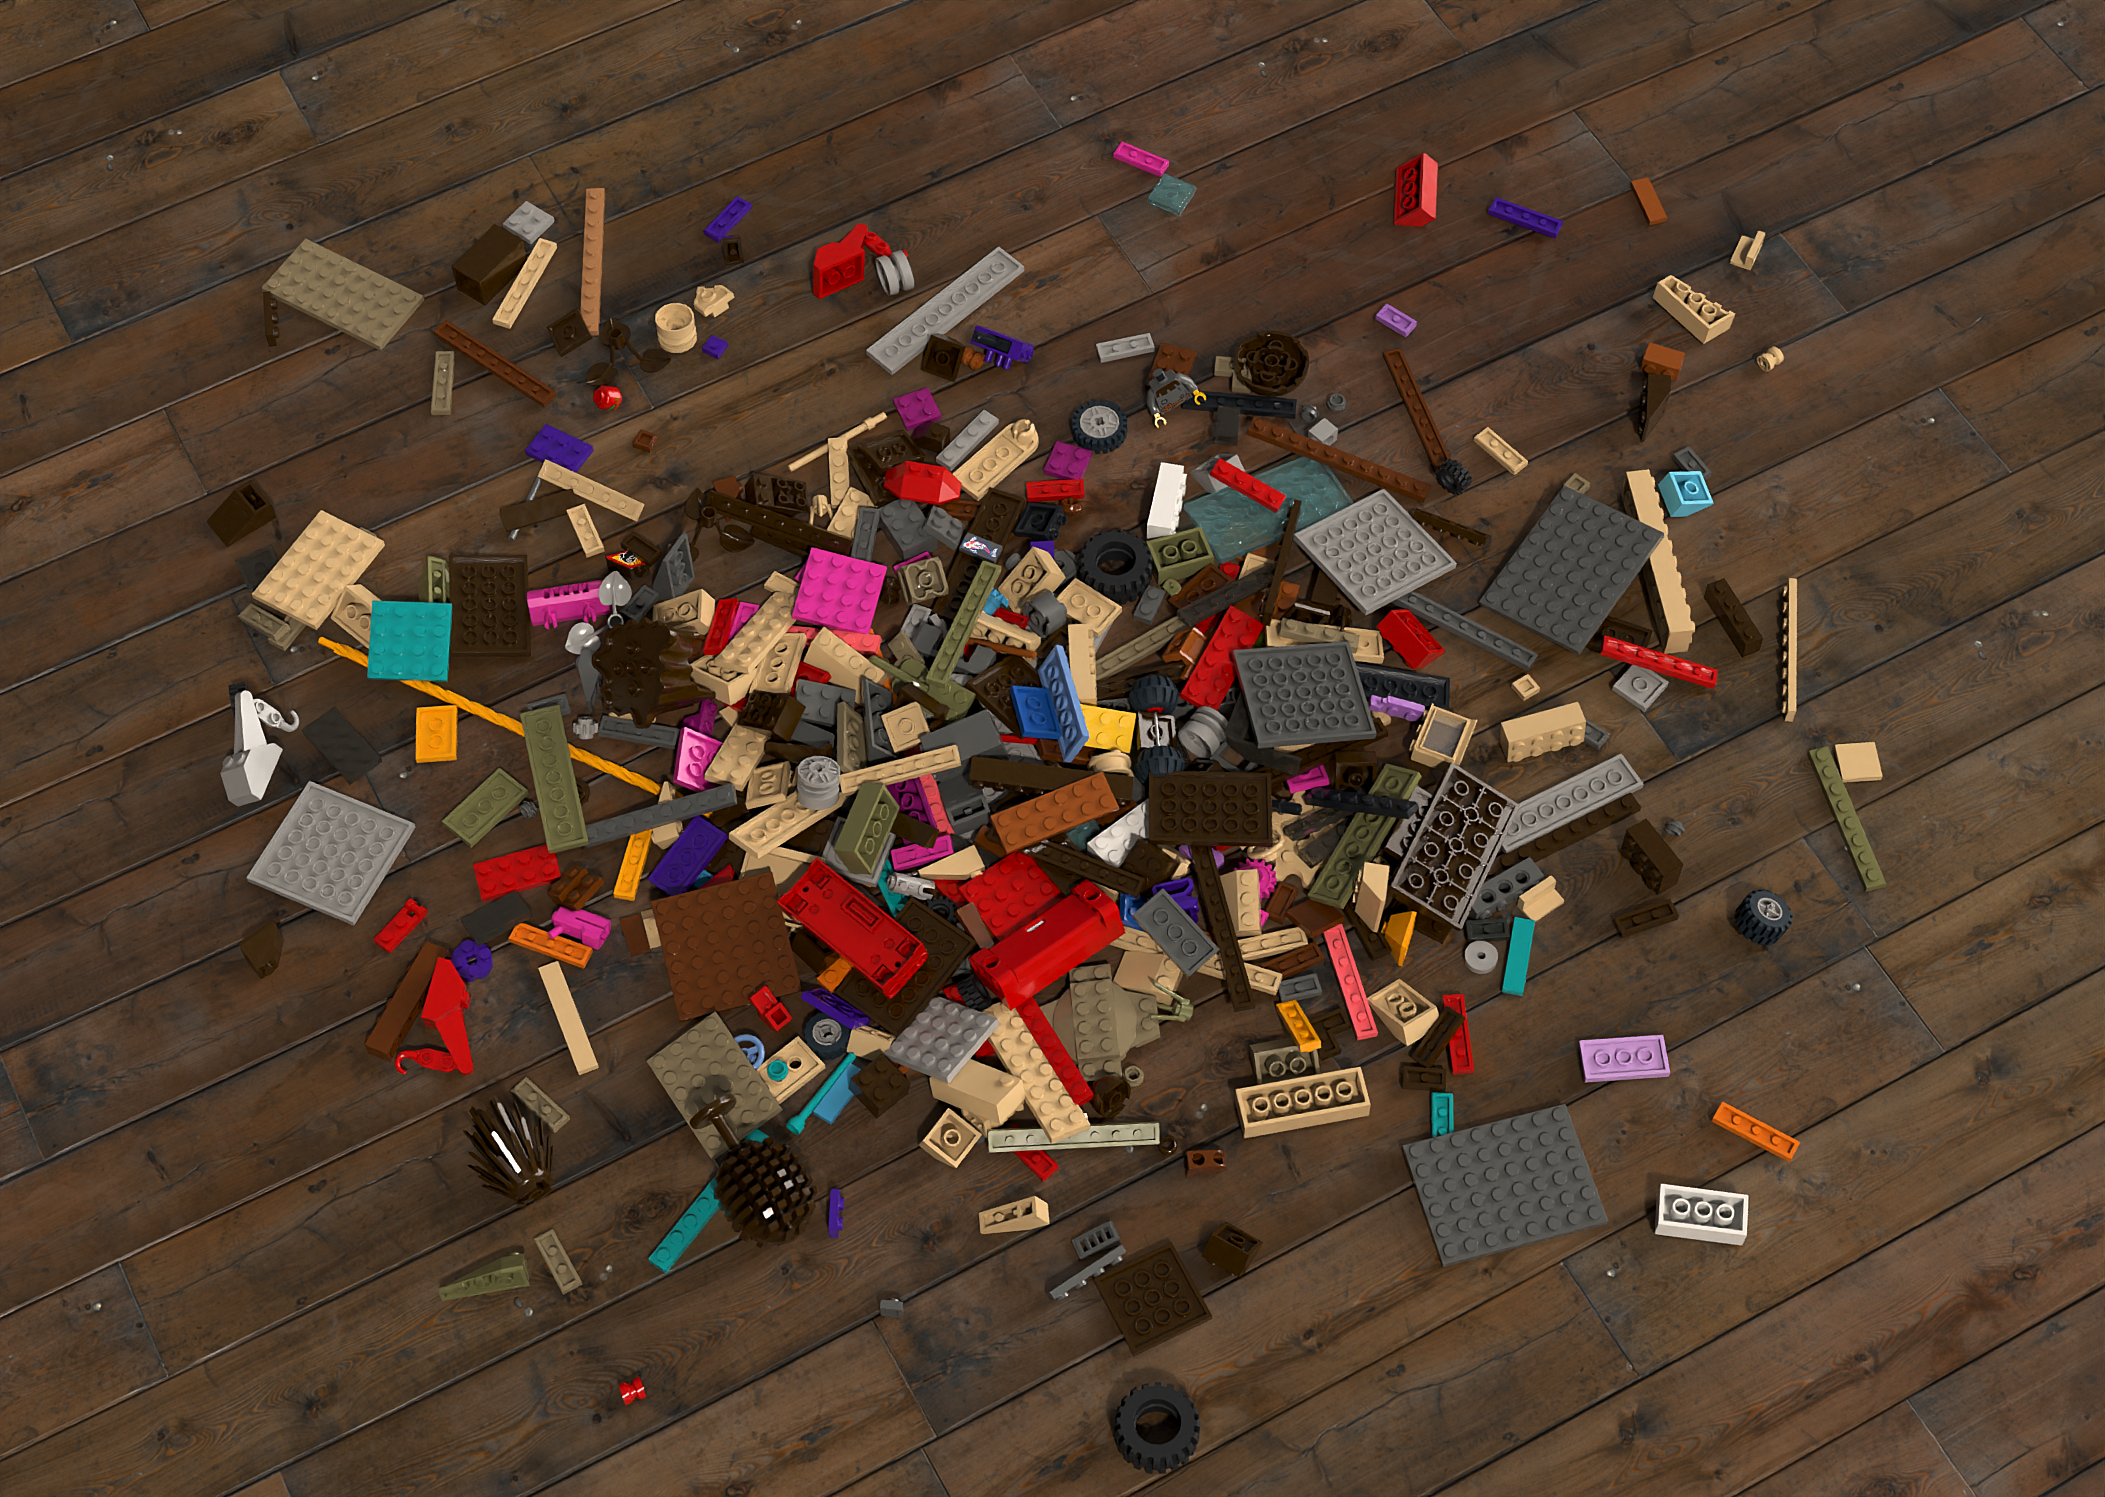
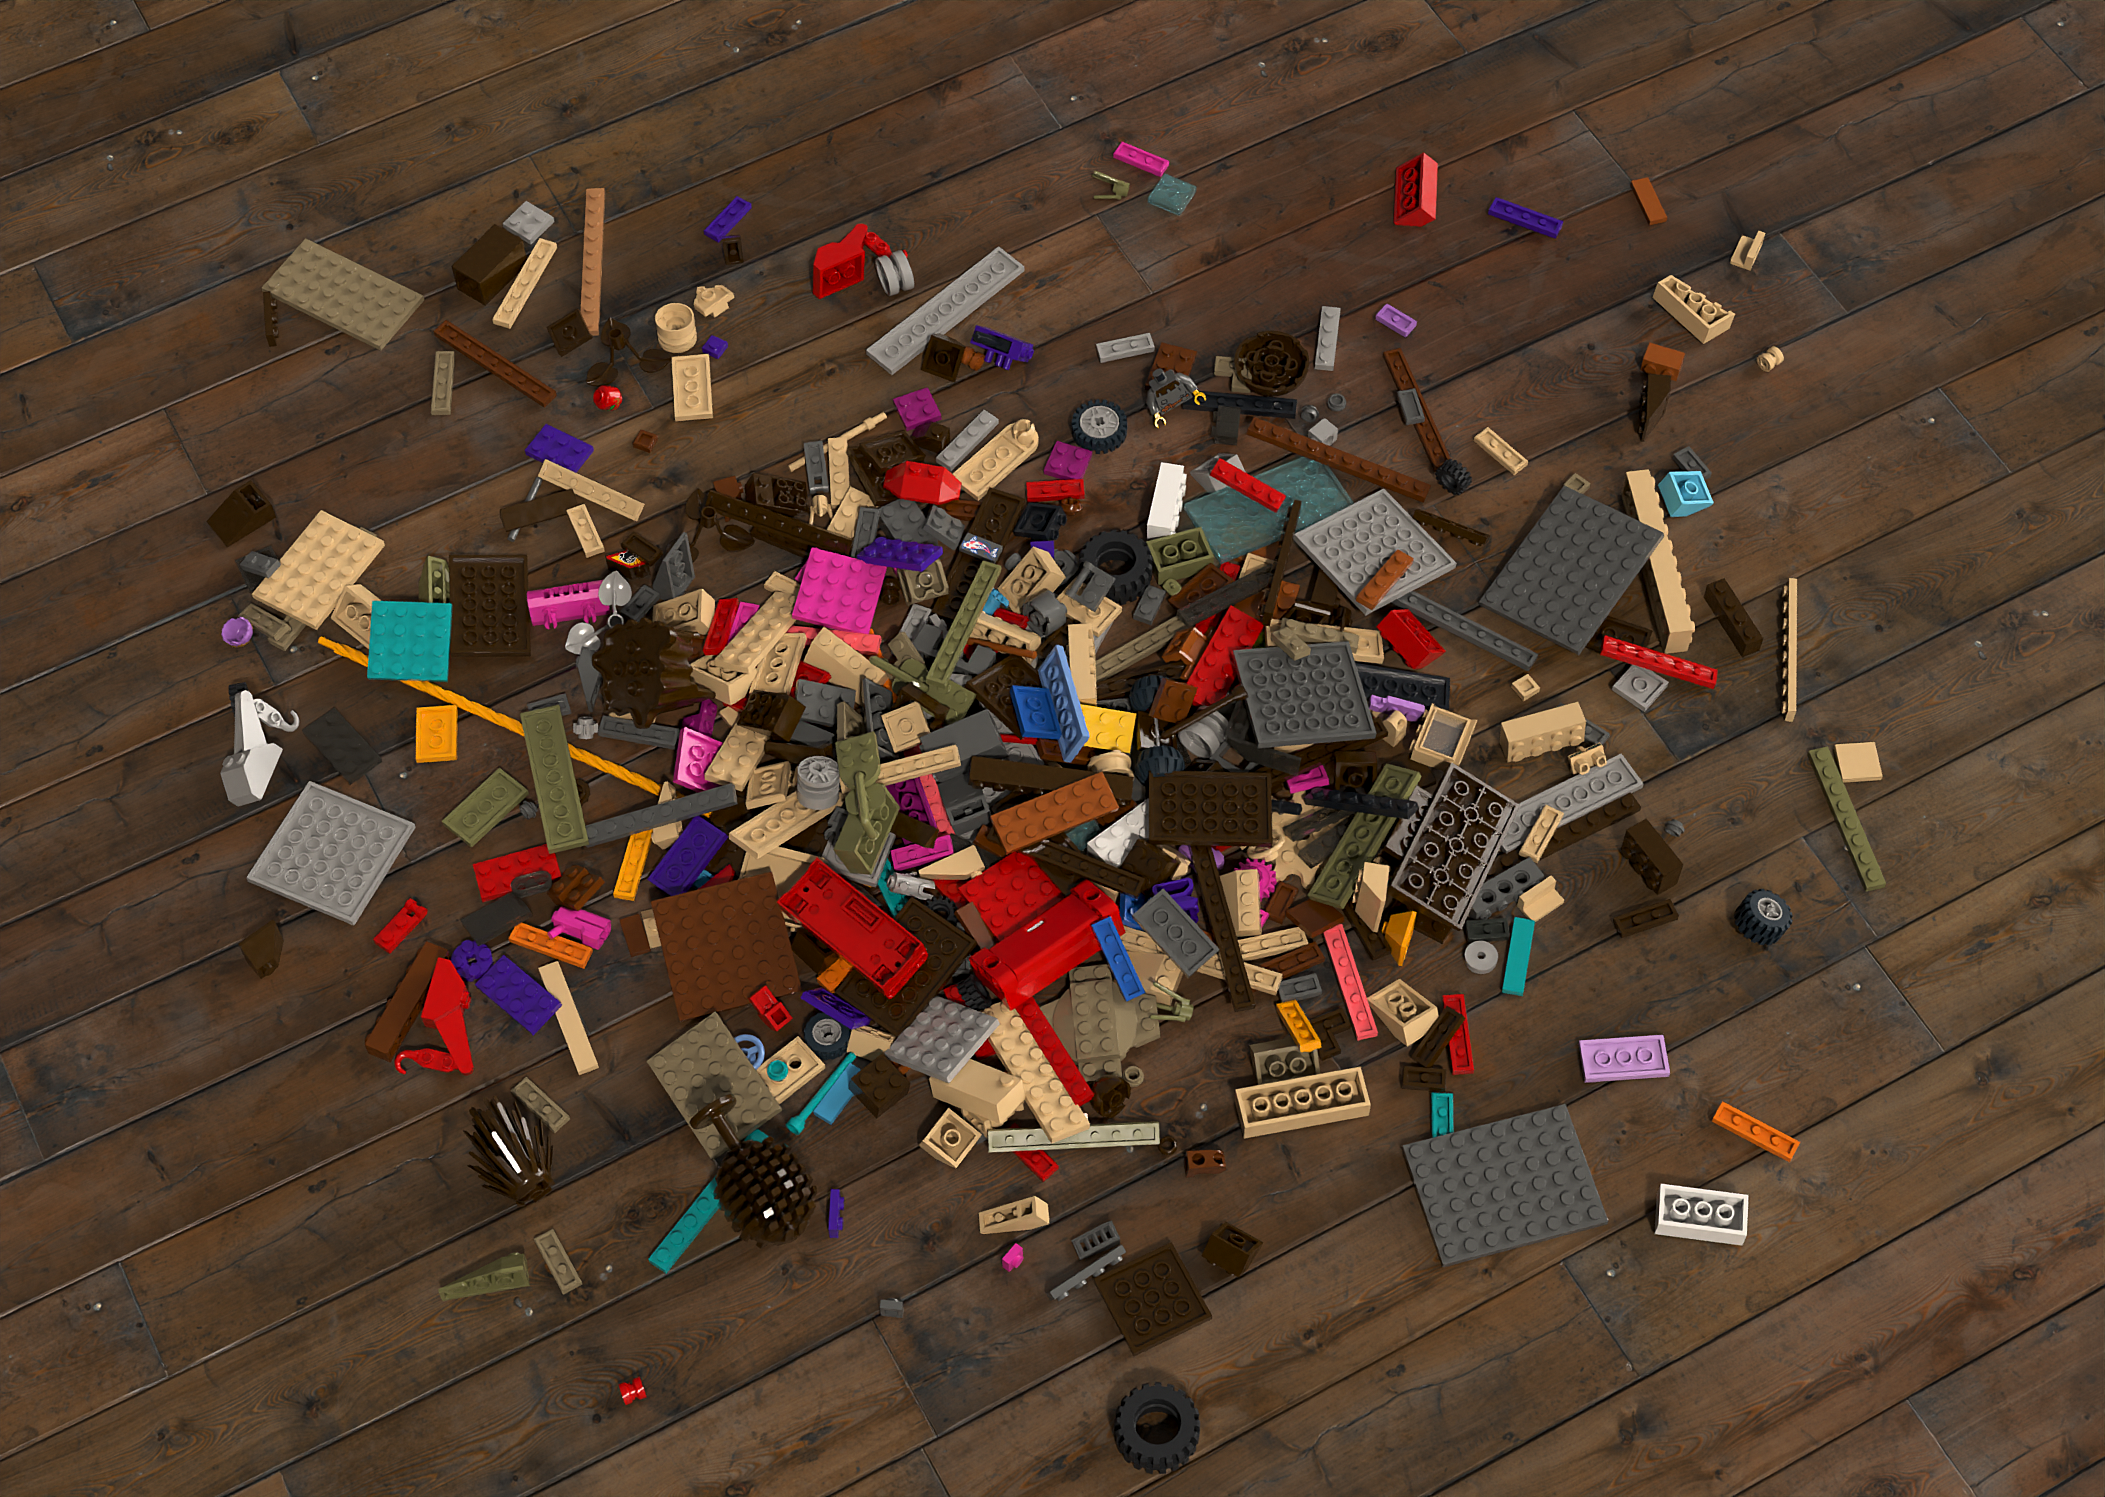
(237, 632): none -> medium lavender hair
(260, 564): none -> dark grey plate
(518, 995): none -> dark purple plate
(531, 884): none -> clear smoke plate
(692, 387): none -> tan plate
(816, 466): none -> dark grey plate
(836, 823): none -> dark grey plate
(859, 770): none -> olive plate
(900, 554): none -> dark purple plate
(1013, 1258): none -> dark pink plate
(1096, 588): none -> dark grey plate
(1117, 959): none -> blue plate
(1120, 187): none -> olive plant
(1172, 701): none -> reddish brown plate
(1237, 694): none -> dark brown piece
(1290, 643): none -> dark tan plate
(1327, 338): none -> light grey plate
(1384, 579): none -> dark orange plate
(1396, 727): none -> tan leg
(1410, 406): none -> dark grey tile
(1541, 833): none -> tan tile
(1587, 758): none -> tan hips

